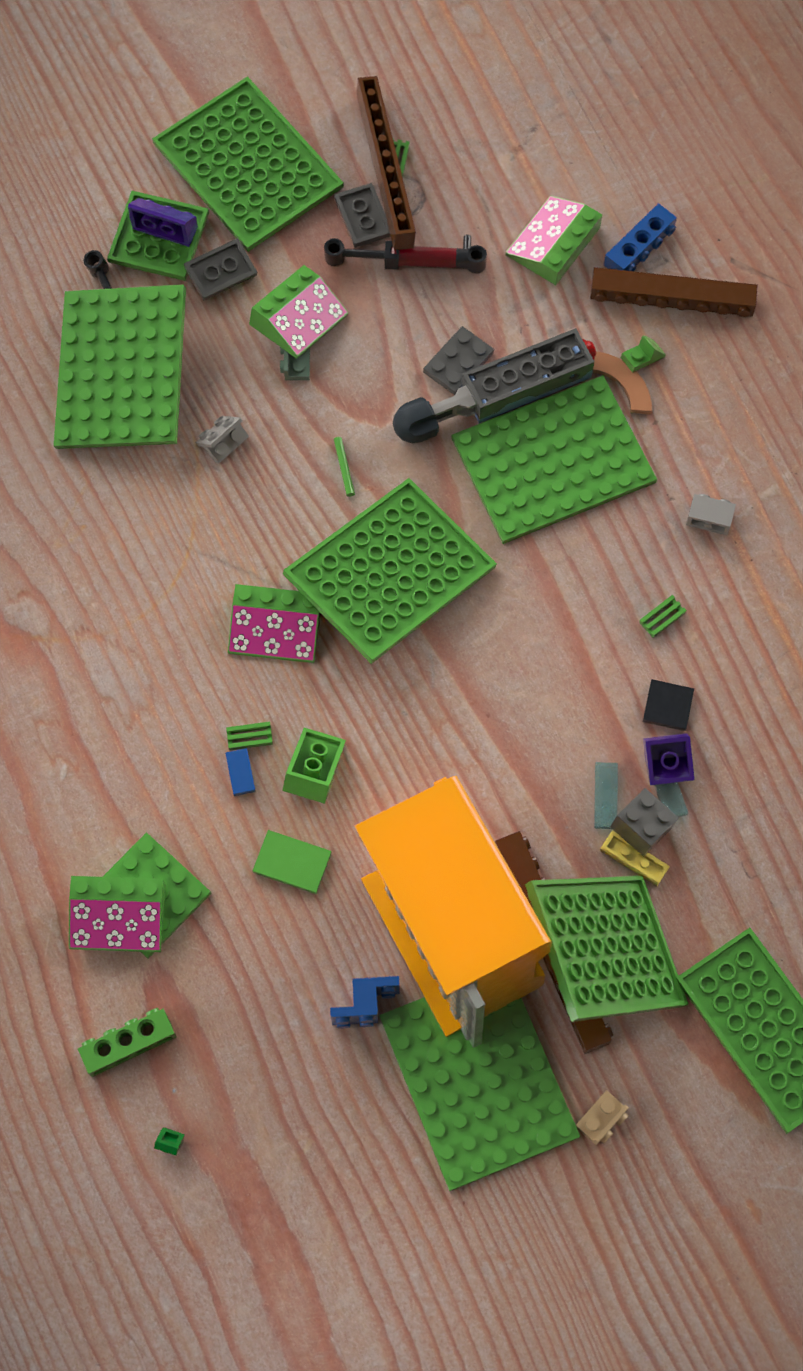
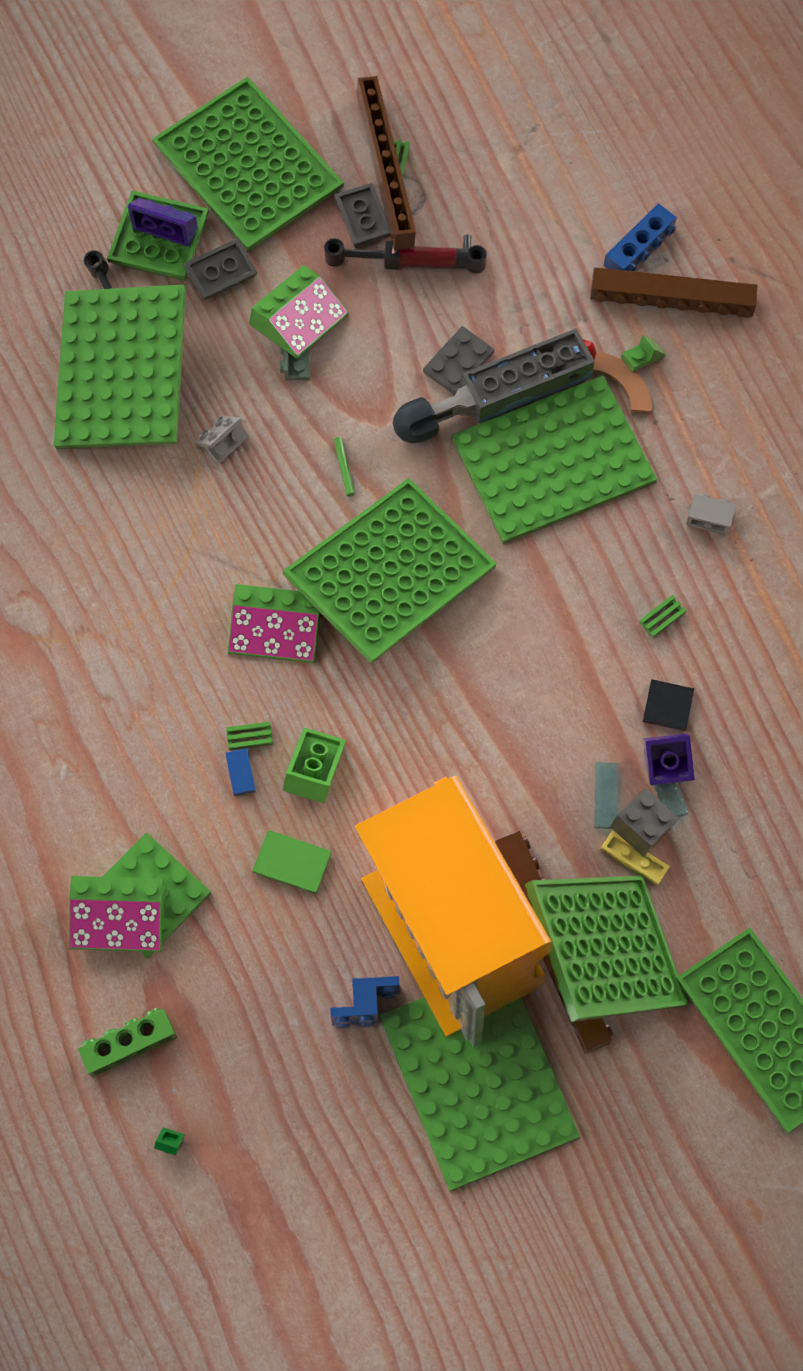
(555, 237): slope -> none
(602, 1117): tan bracket -> none

